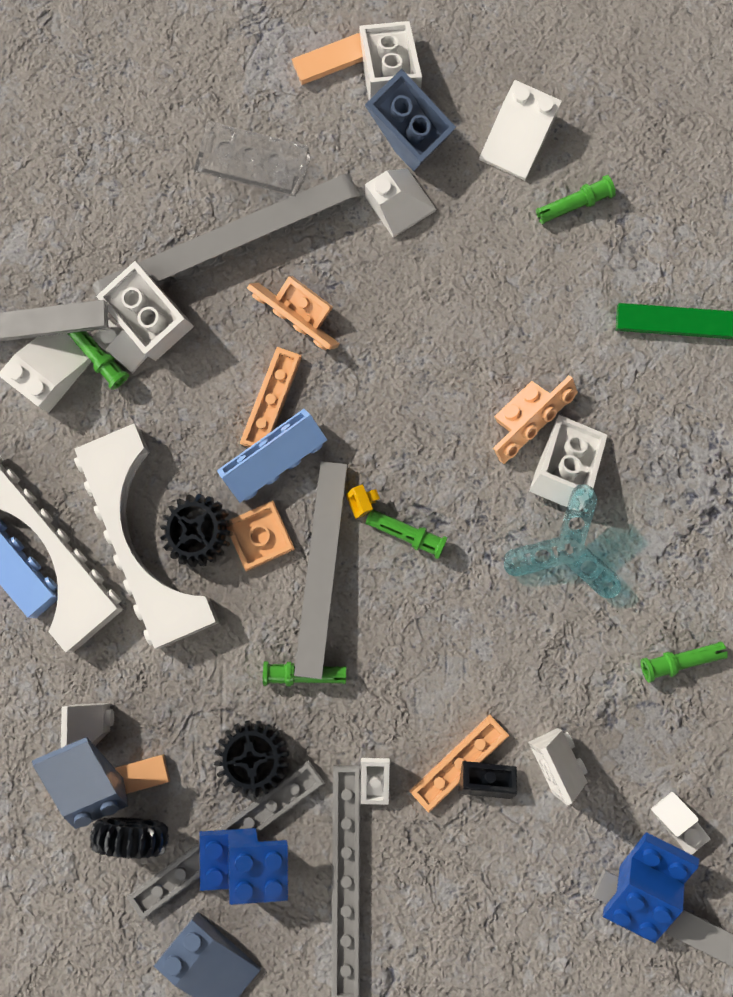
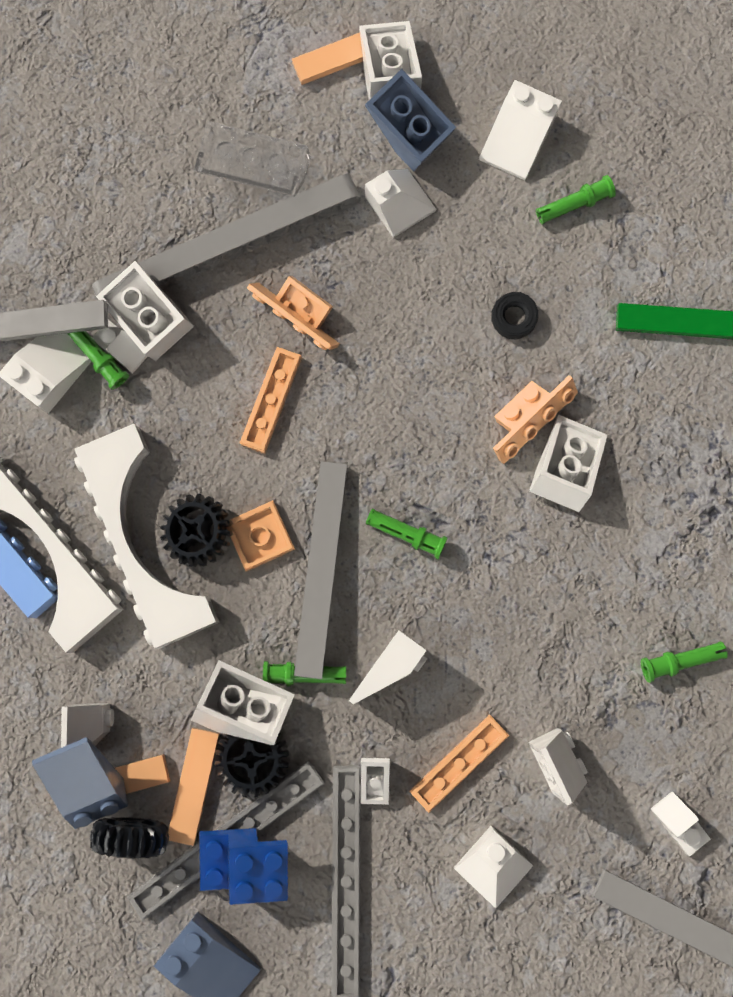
(193, 786): none -> light nougat tile
(242, 705): none -> white slope
(272, 456): light blue brick -> none
(361, 501): yellow tile -> none
(394, 663): none -> white slope
(488, 780): black slope -> none
(493, 866): none -> white slope
(519, 300): none -> black tyre
(576, 539): clear light blue piece -> none
(651, 887): blue bracket -> none

